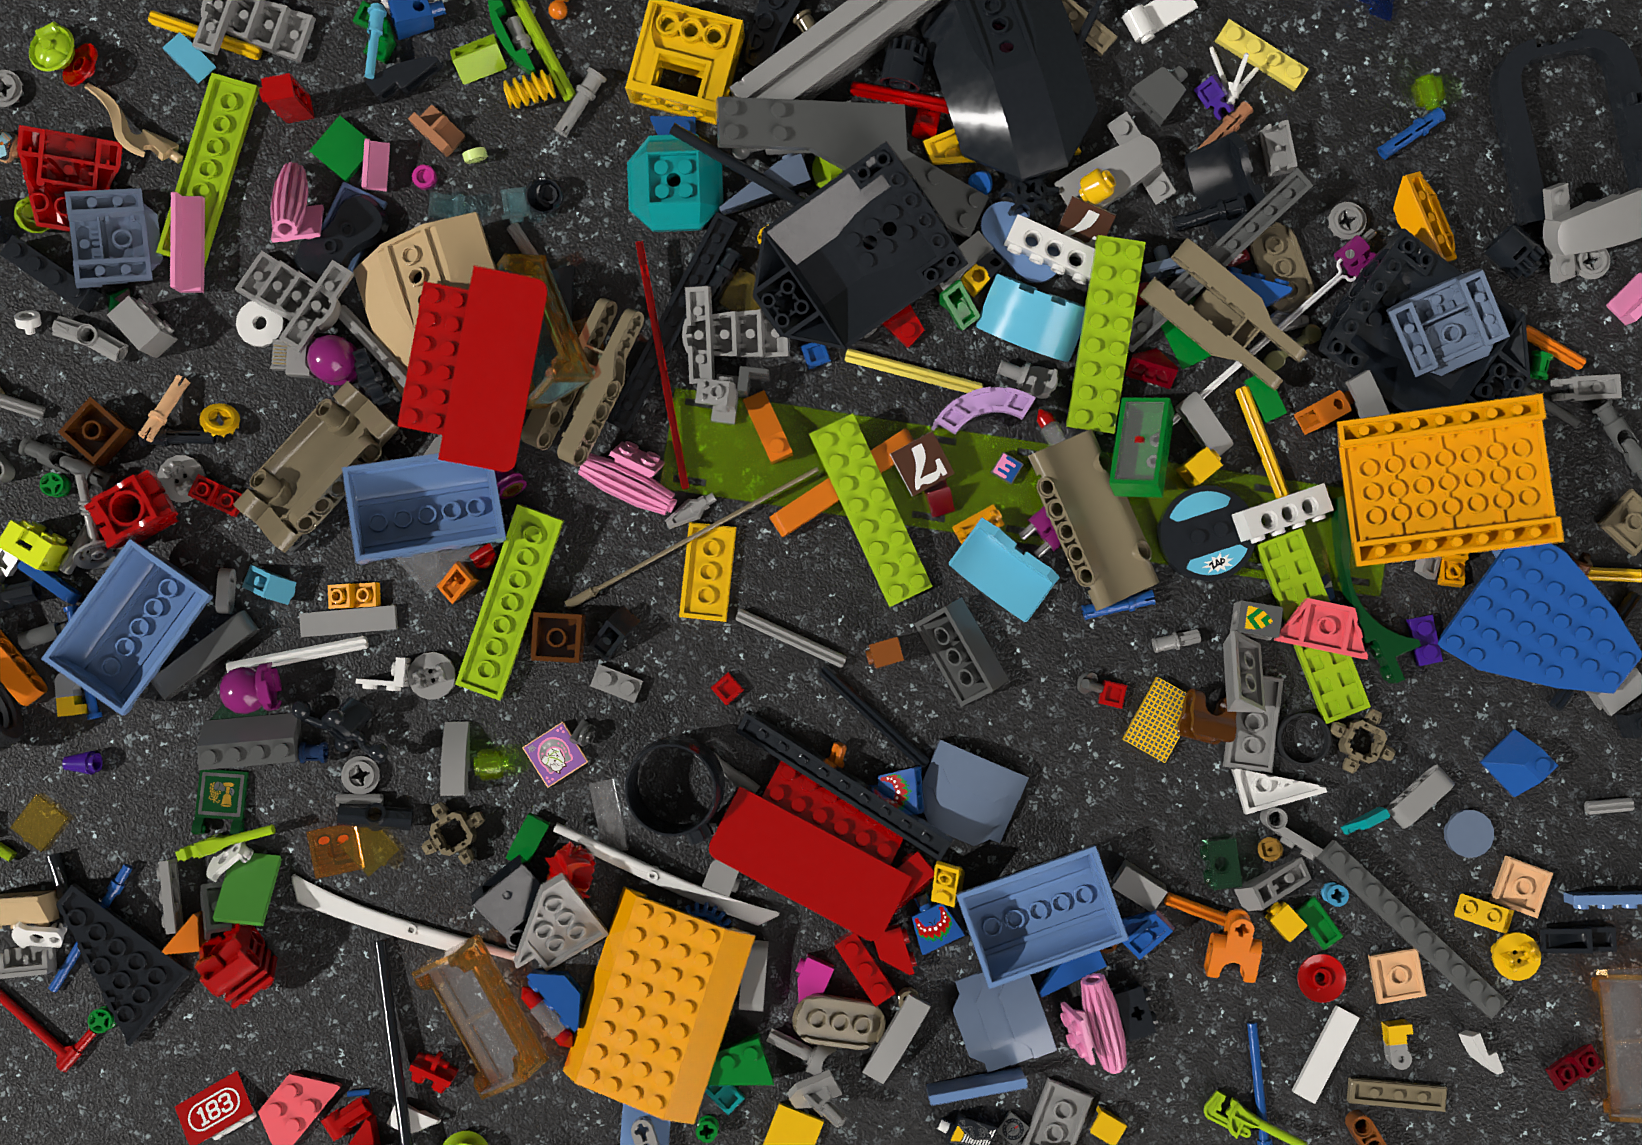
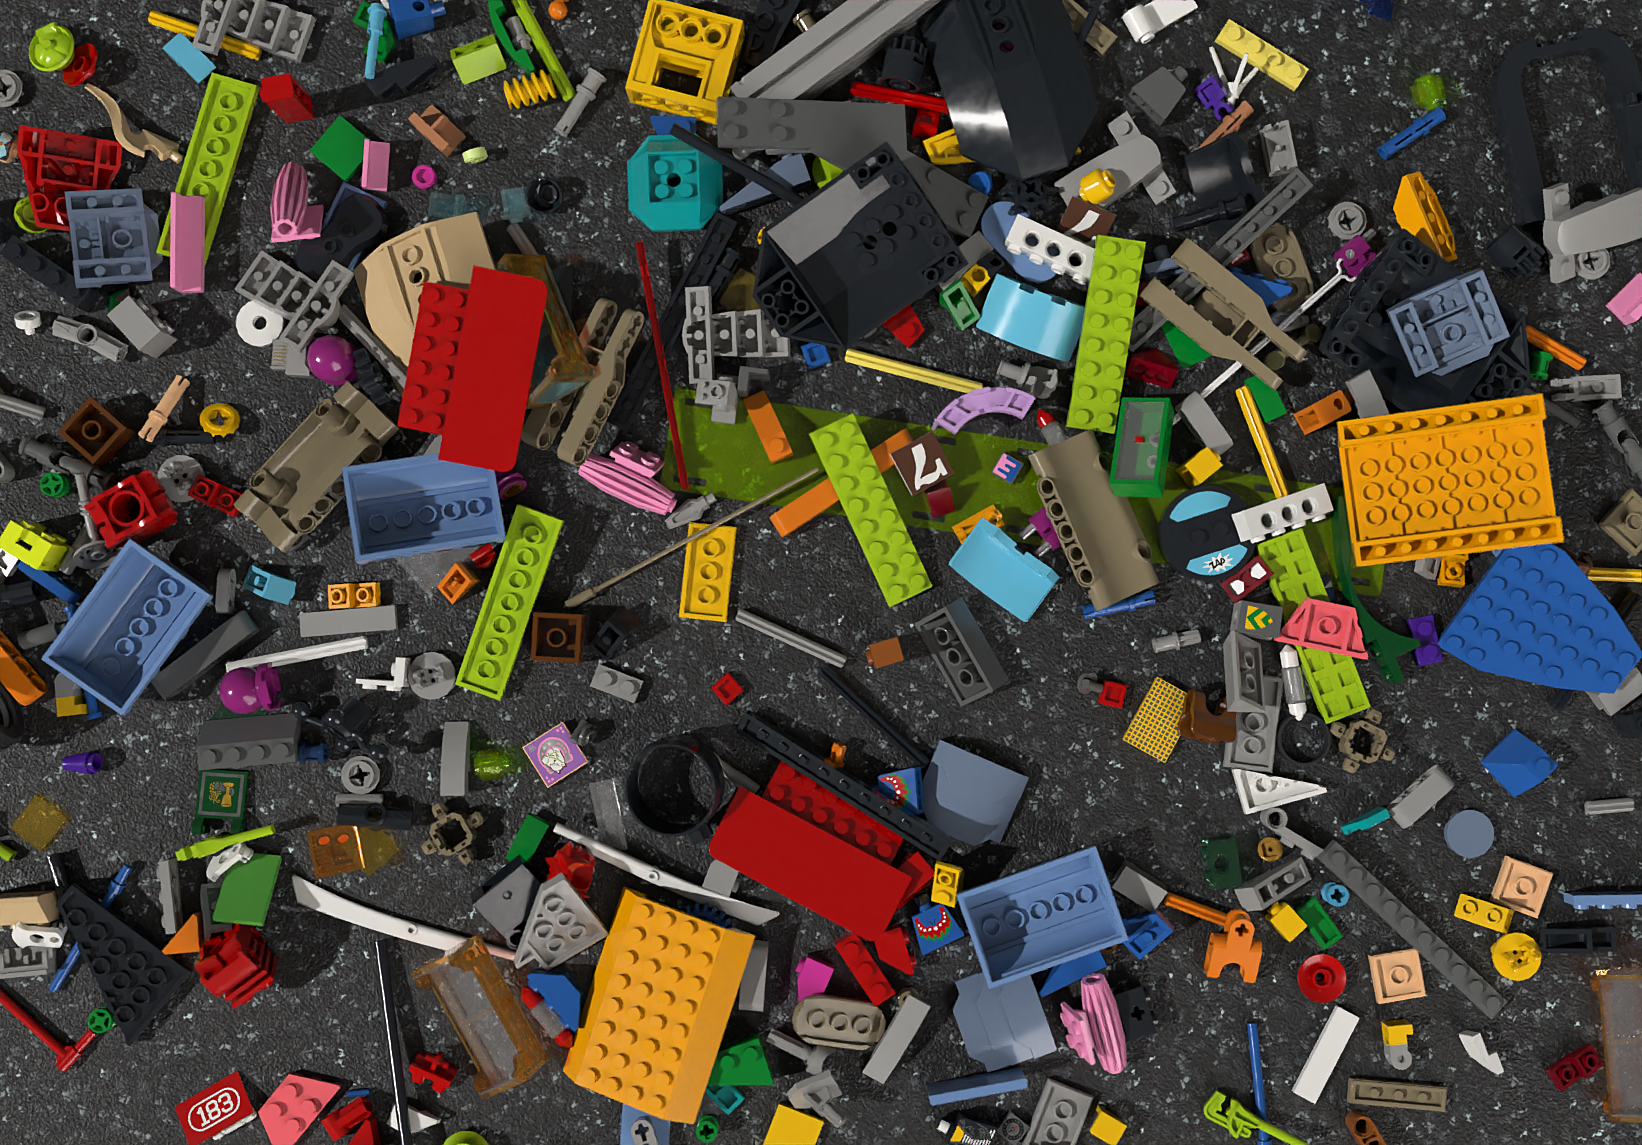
(1247, 579): none -> dark red piece
(1293, 682): none -> piece

